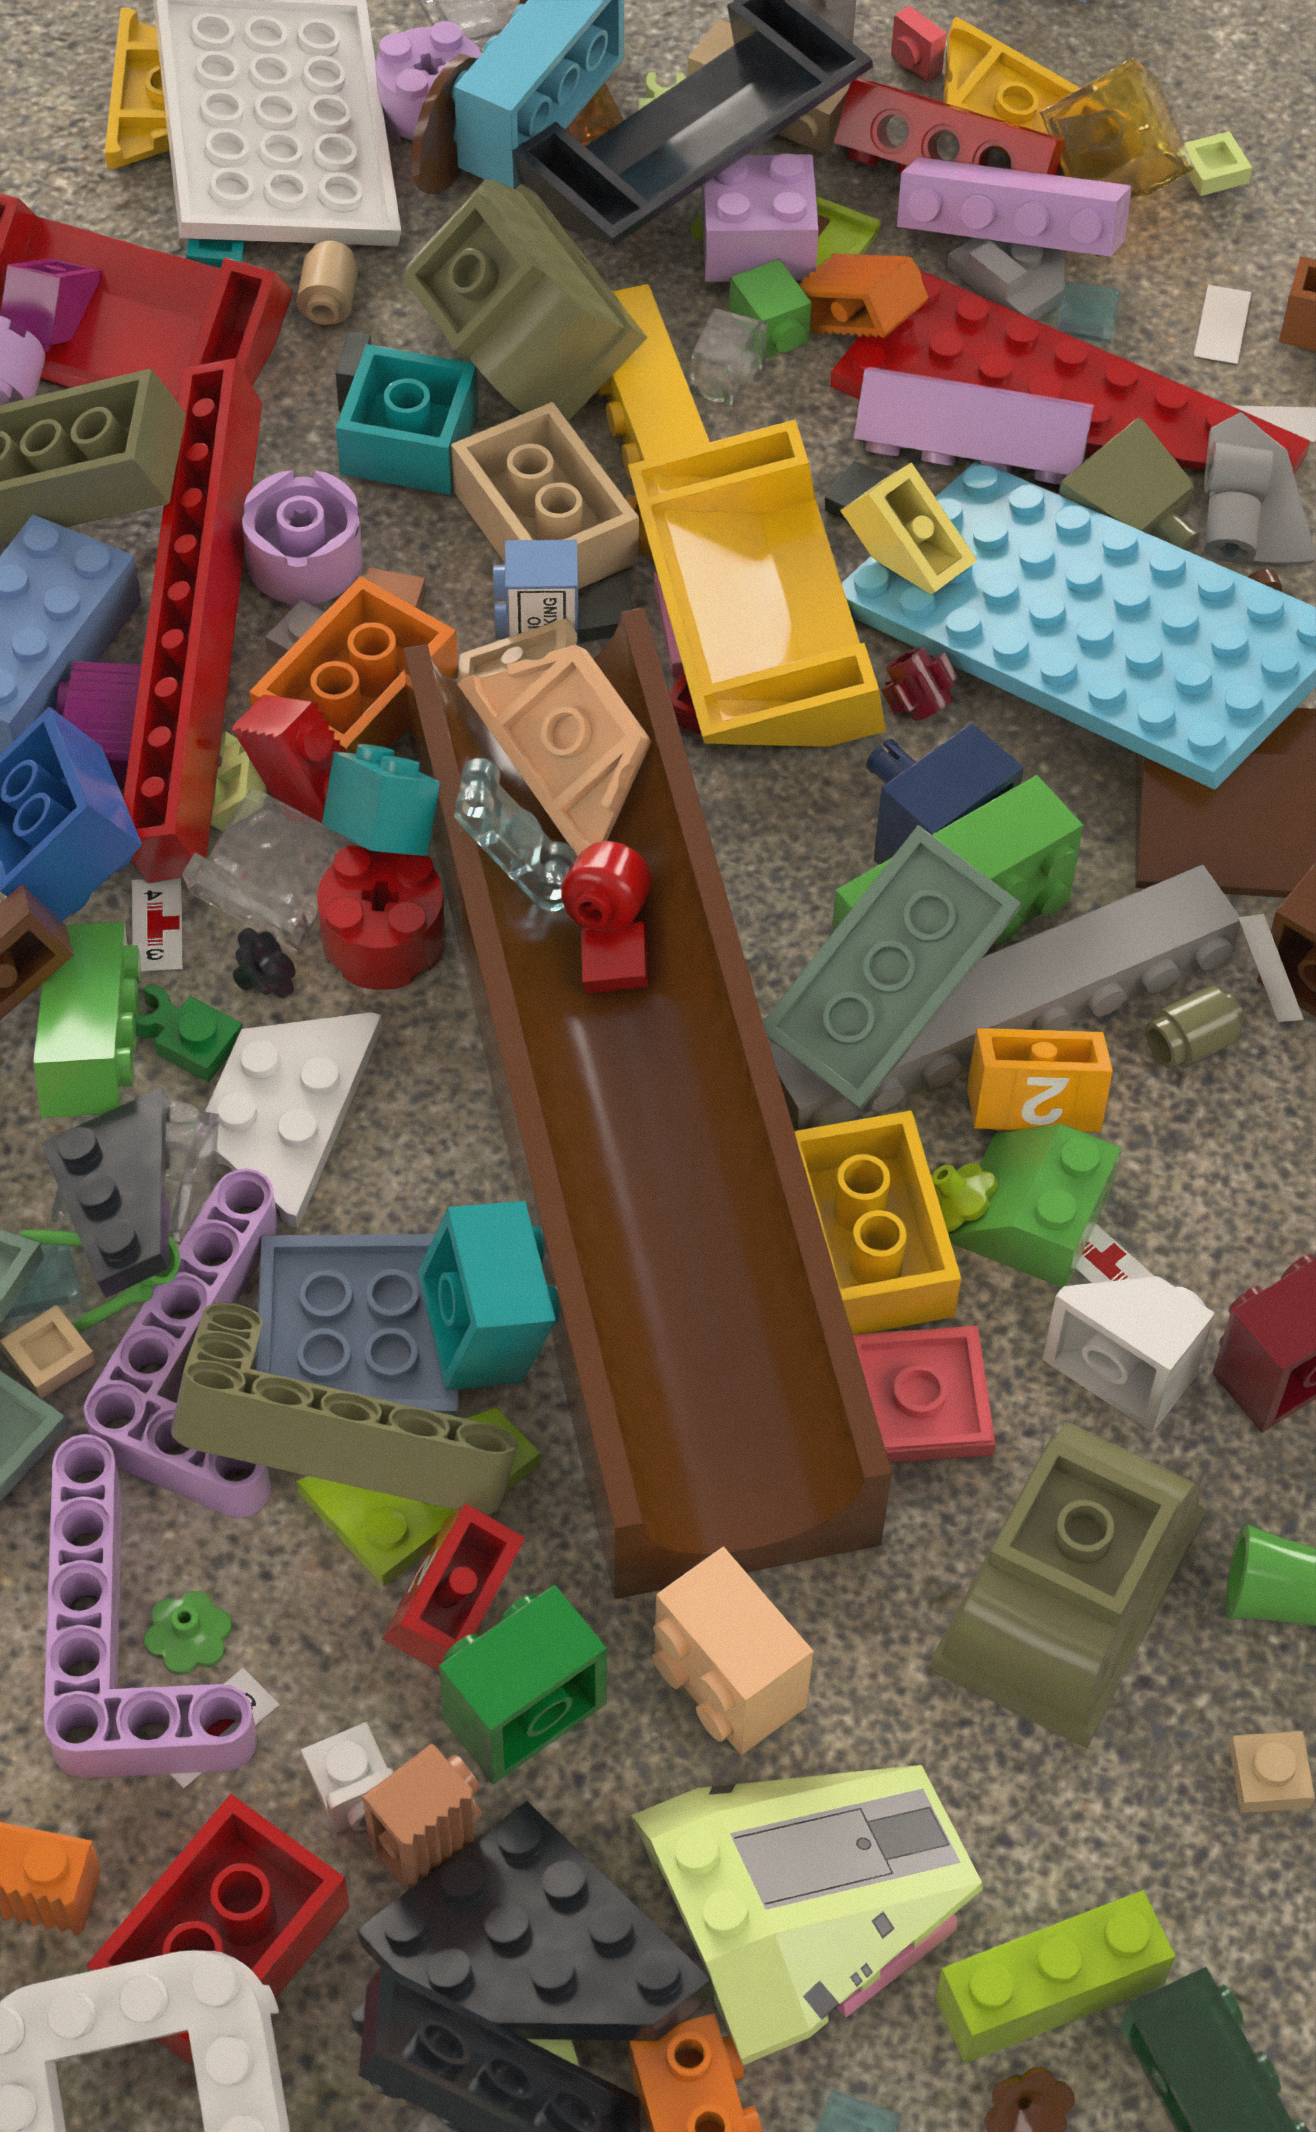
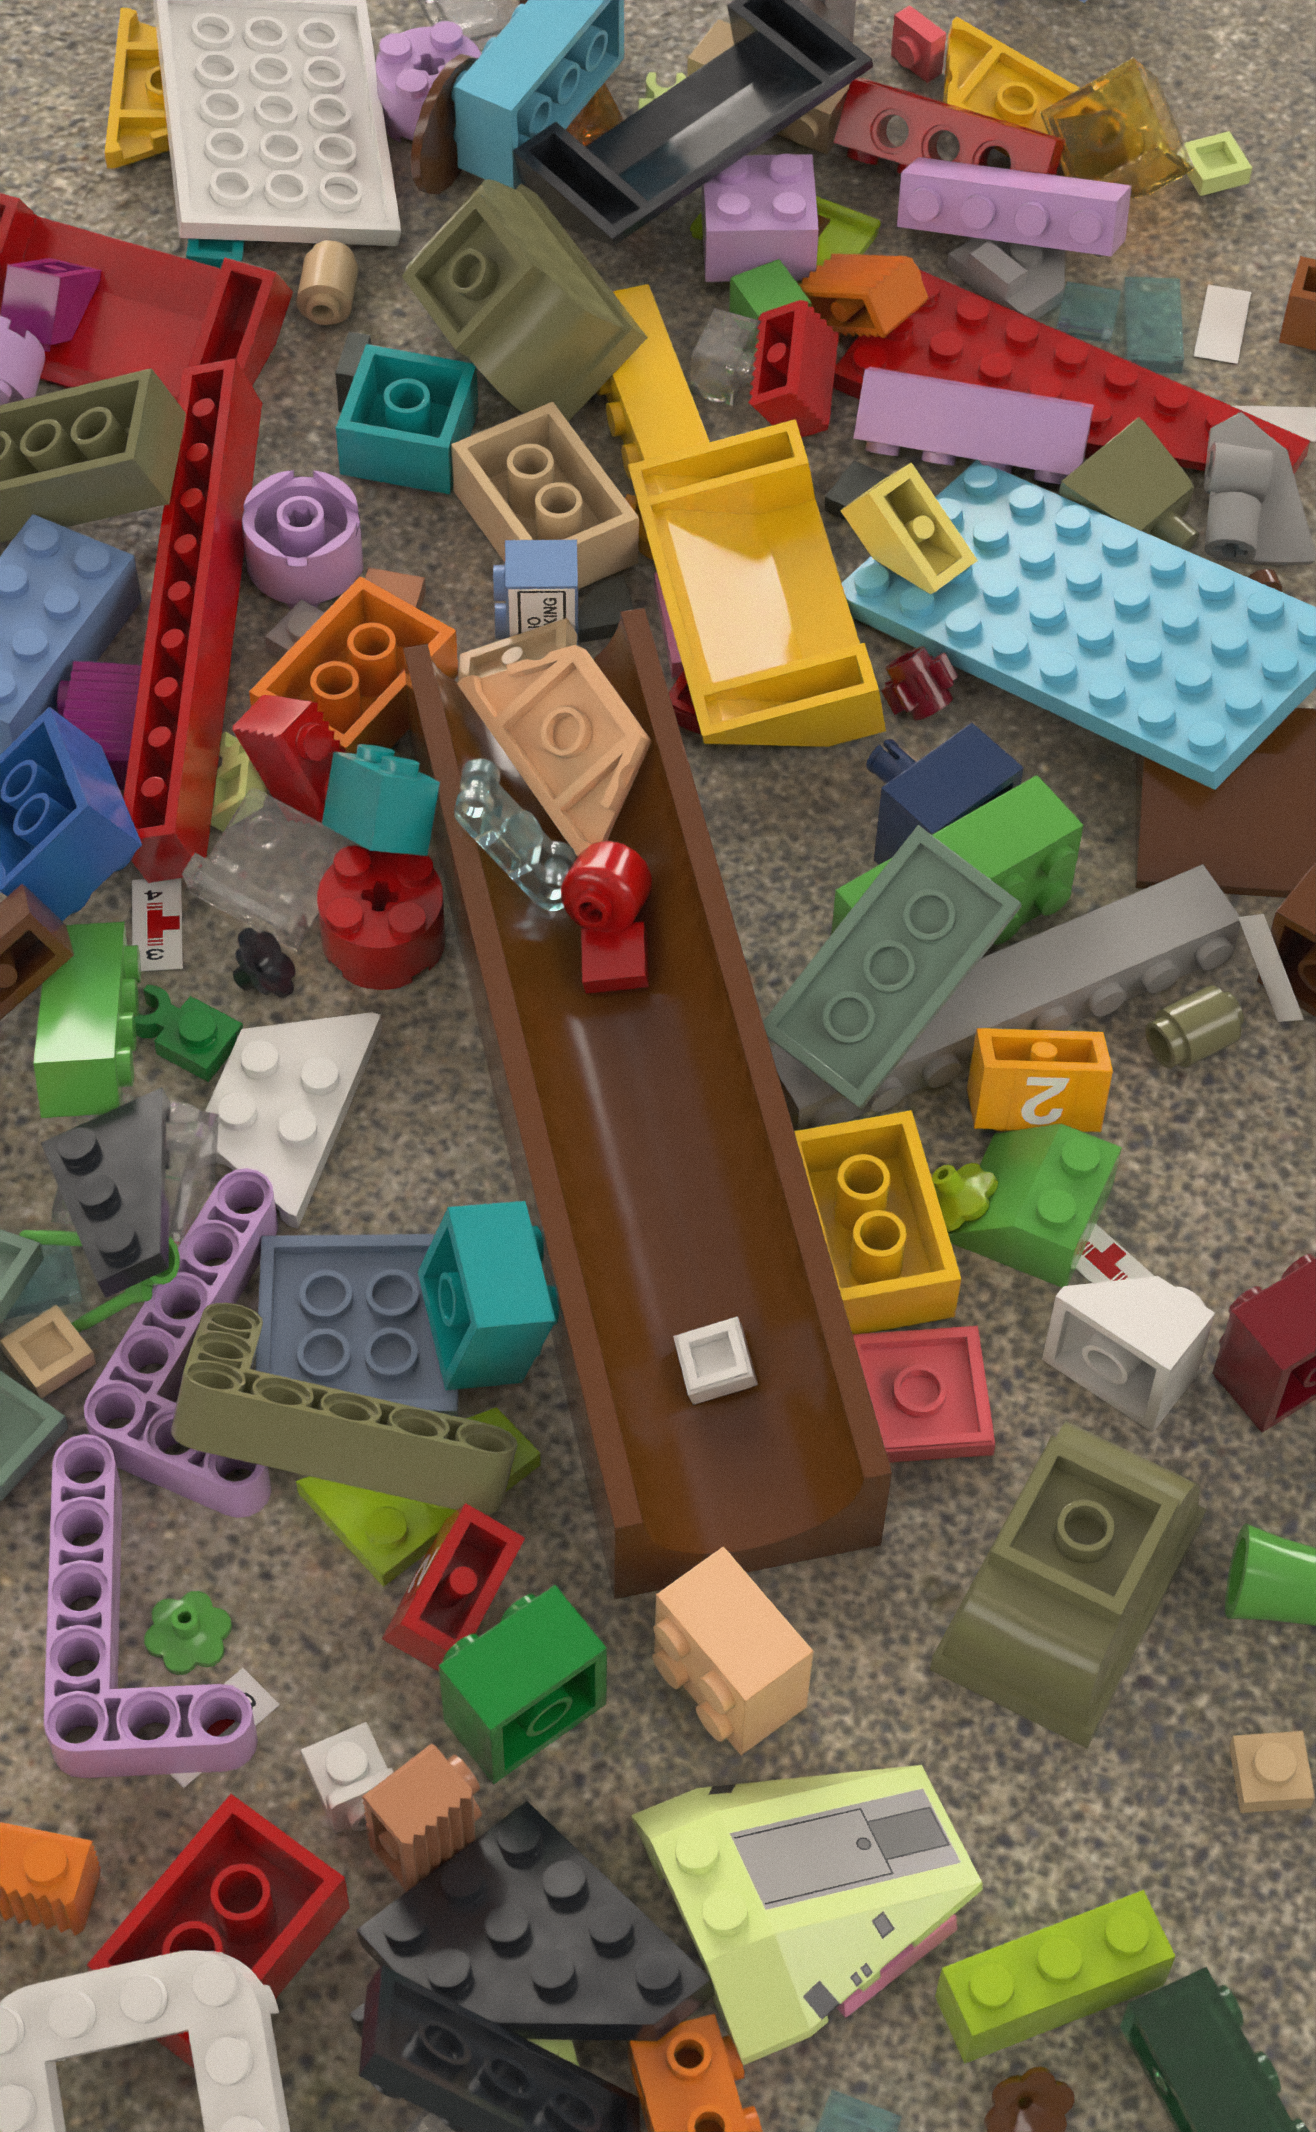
(715, 1360): none -> white tile
(794, 367): none -> red brick
(1153, 323): none -> clear light blue tile

